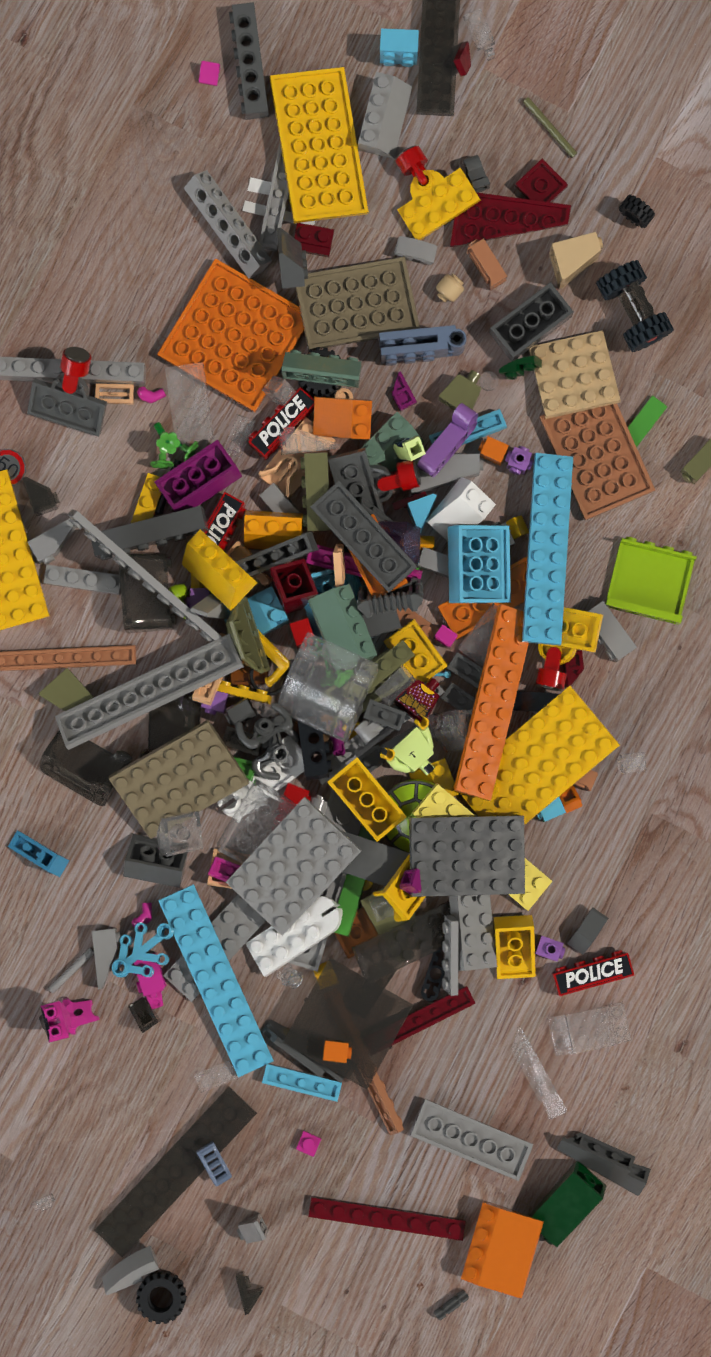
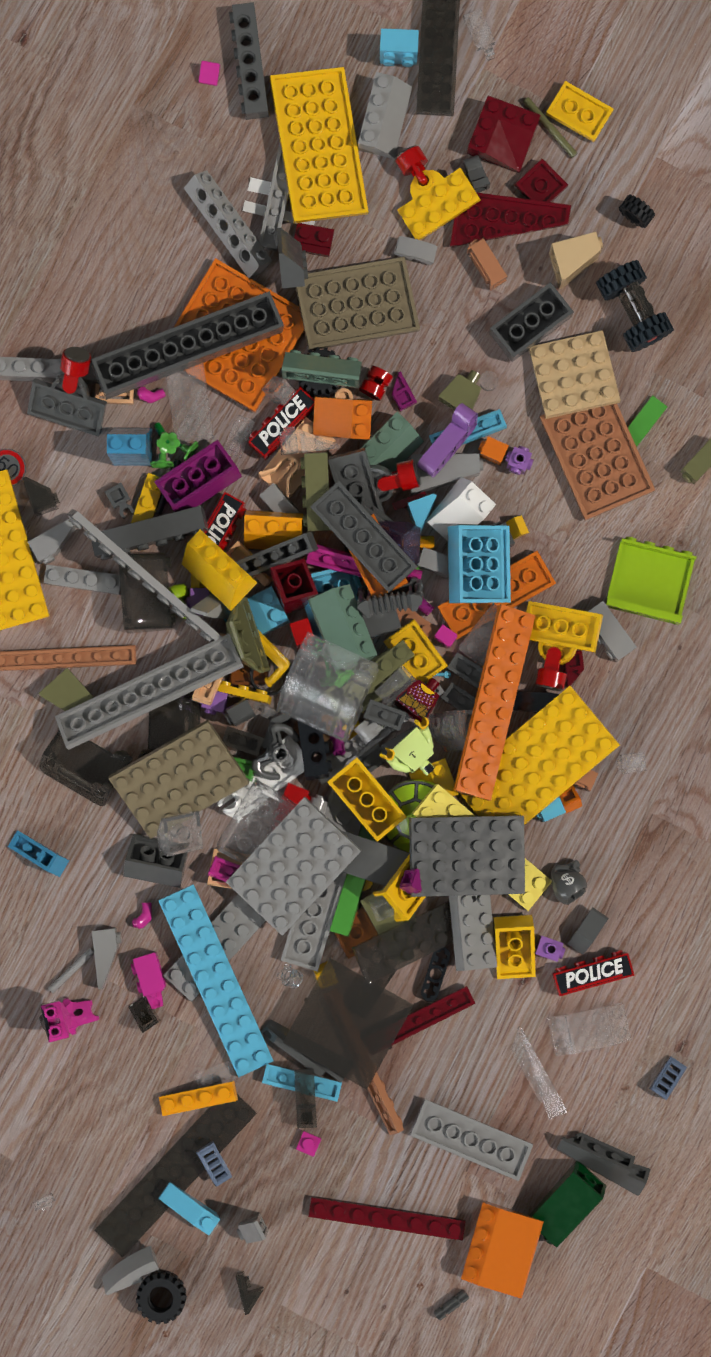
(118, 497): none -> dark grey plate
(130, 446): none -> dark azure slope
(140, 951): medium azure plant -> none
(187, 345): none -> dark grey brick
(190, 1208): none -> medium azure slope
(198, 1098): none -> light orange plate
(264, 728): dark grey piece -> none
(274, 950): white plate -> none
(305, 1098): none -> clear smoke slope
(336, 1051): orange brick -> none
(339, 565): light nougat tile -> none
(372, 388): none -> red wheel
(409, 448): yellowish green leg -> none
(421, 344): sand blue hinge -> none
(426, 608): none -> magenta pin
(450, 288): tan head -> none
(450, 948): light grey plate -> none
(462, 59): dark red tile -> none
(503, 134): none -> dark red slope
(516, 368): dark green slope -> none
(547, 549): medium azure plate -> none
(568, 882): none -> dark grey piece
(579, 111): none -> yellow plate
(662, 1073): none -> sand blue slope

